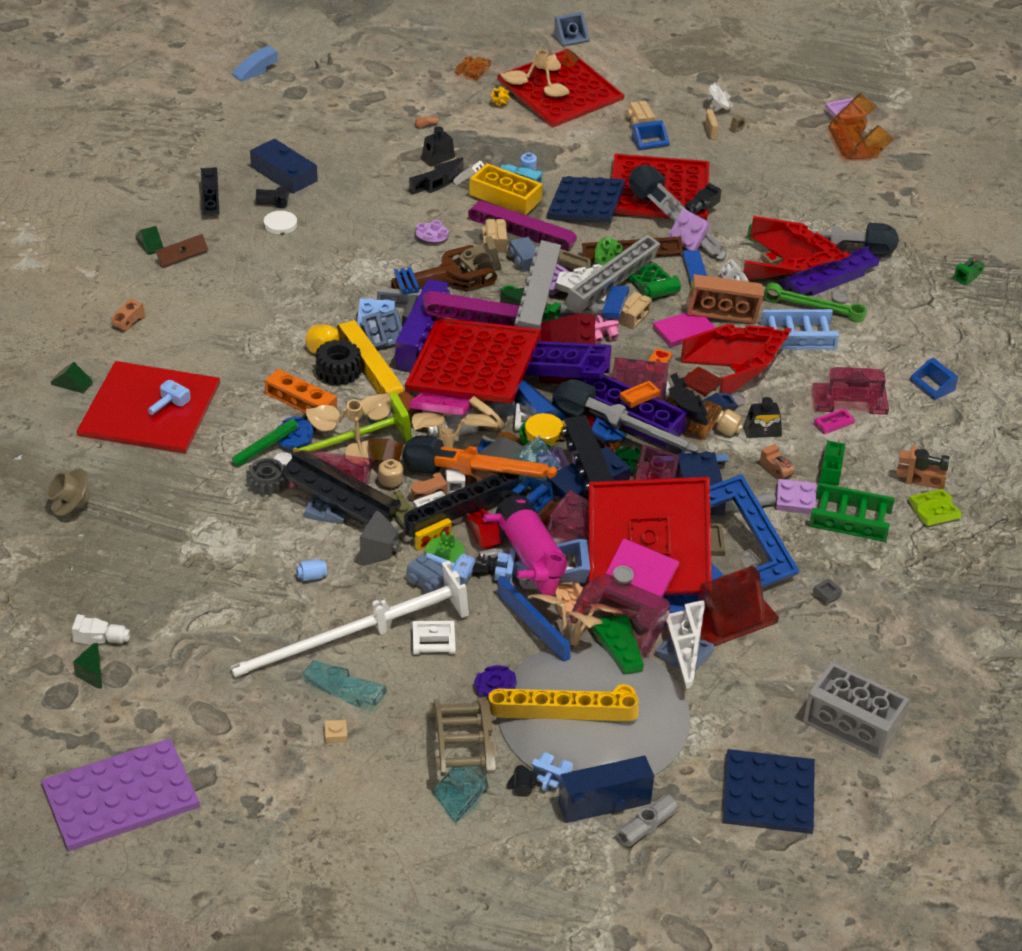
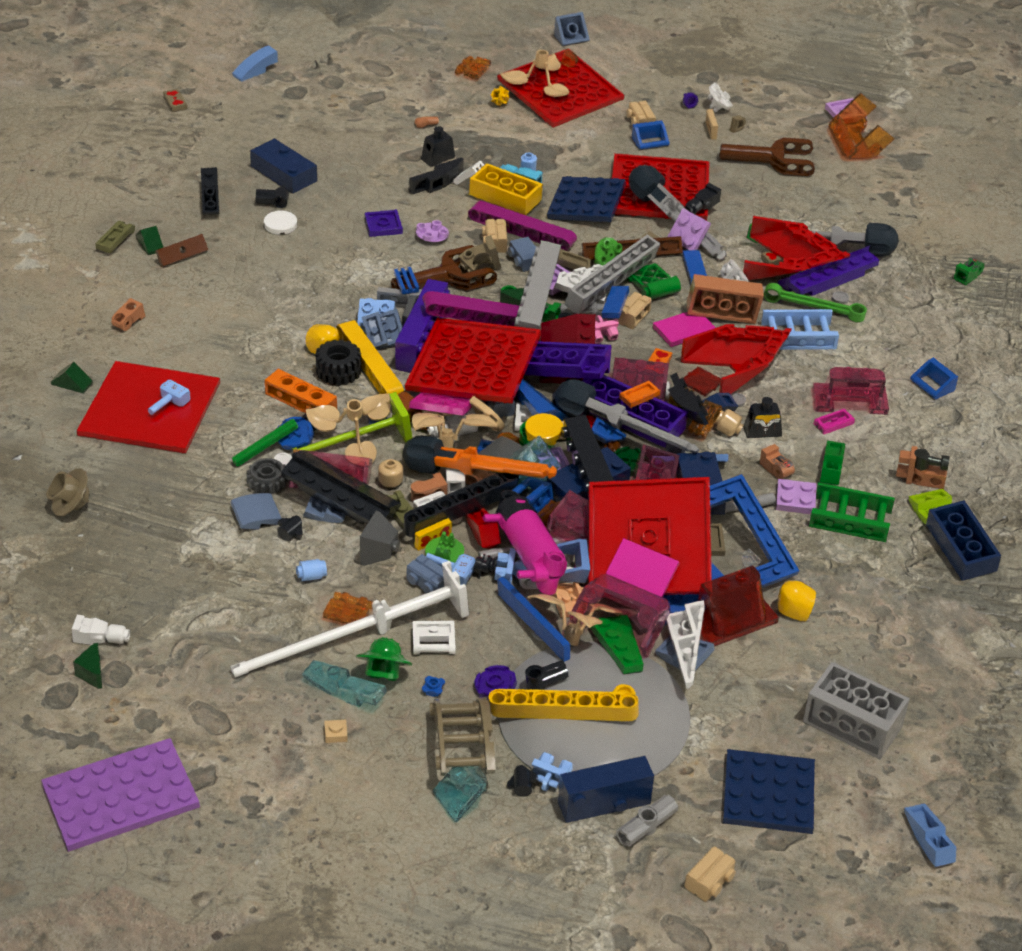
(114, 236): none -> olive plate
(175, 100): none -> dark tan tile
(255, 510): none -> sand blue slope
(290, 527): none -> black piece
(347, 608): none -> clear orange plate
(383, 223): none -> dark purple tile
(384, 659): none -> green helmet
(385, 449): reddish brown slope -> none
(433, 686): none -> blue plate
(538, 677): none -> black piece
(623, 574): light grey piece -> none
(690, 100): none -> dark purple tile
(710, 874): none -> tan brick
(772, 155): none -> reddish brown piece
(796, 600): none -> yellow piece
(827, 591): dark grey plate -> none
(931, 835): none -> medium blue slope
(963, 540): none -> dark blue brick

